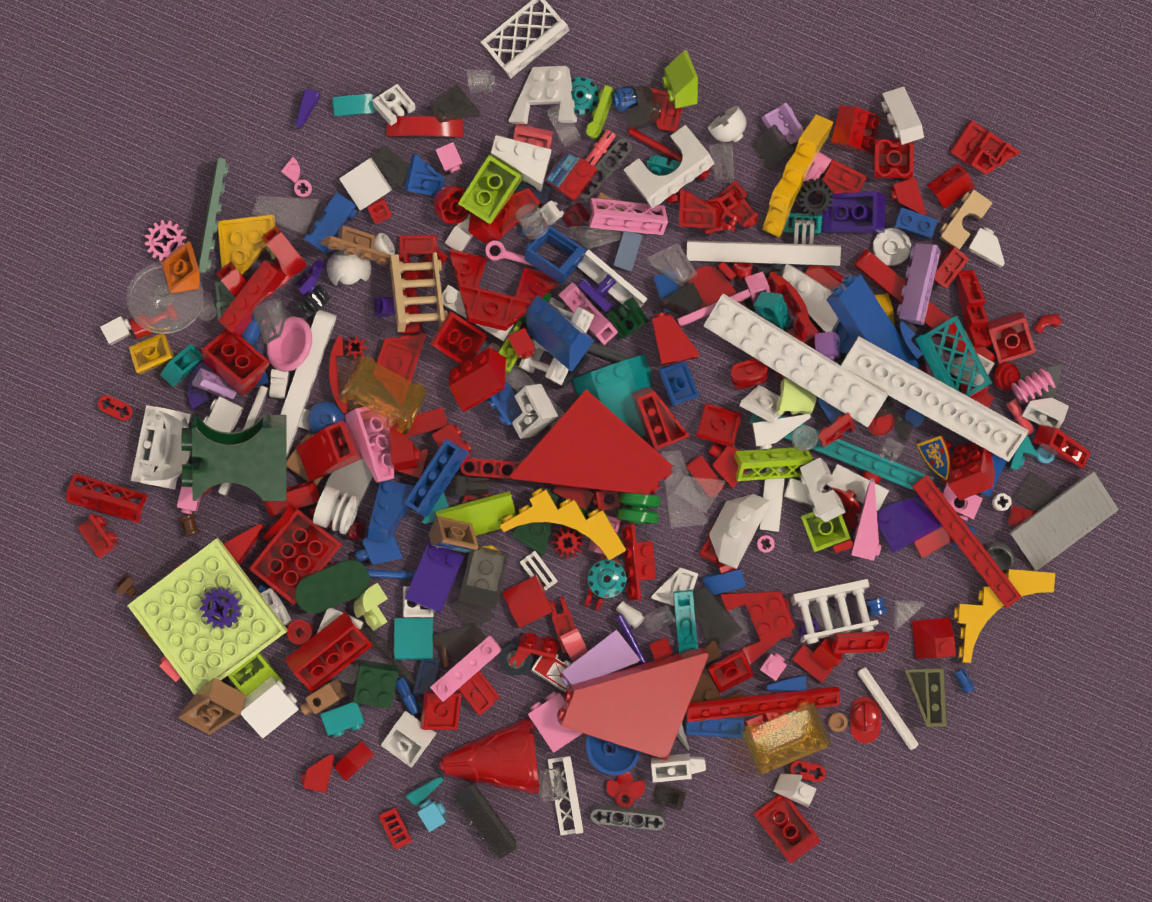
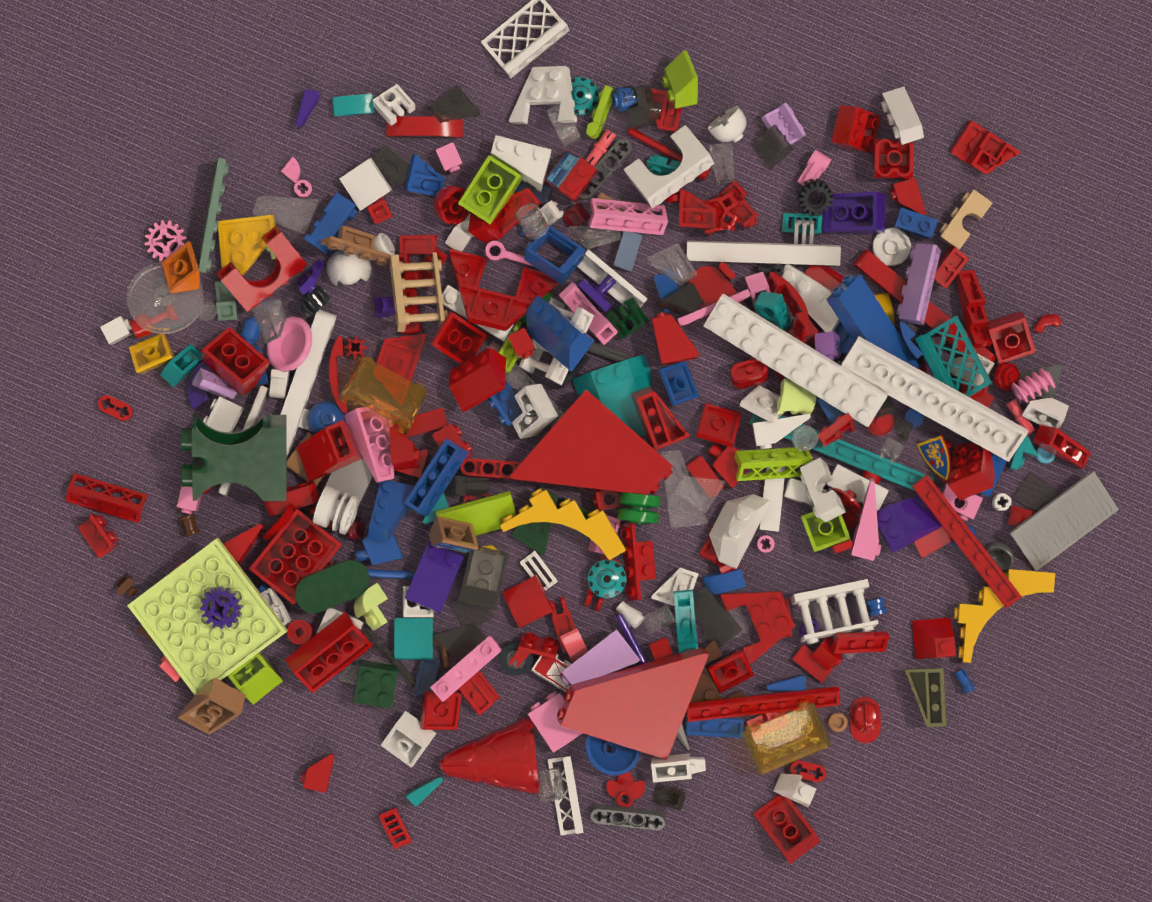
(161, 448): white piece -> none
(264, 280): red arch -> none
(268, 706): white brick -> none
(328, 695): medium nougat torso -> none
(343, 718): teal hinge -> none
(354, 760): red slope -> none
(407, 696): blue axle -> none
(432, 814): medium azure brick -> none
(480, 81): clear slope -> none
(486, 820): clear smoke slope -> none
(533, 136): coral slope -> none
(561, 544): red gear -> none
(581, 495): red tile -> none
(742, 270): red tile -> none
(773, 666): bright pink brick -> none
(795, 174): yellow arch -> none
(843, 179): red wing -> none
(888, 709): white axle -> none
(904, 610): clear slope -> none
(951, 185): red panel -> none
(987, 247): white slope -> none

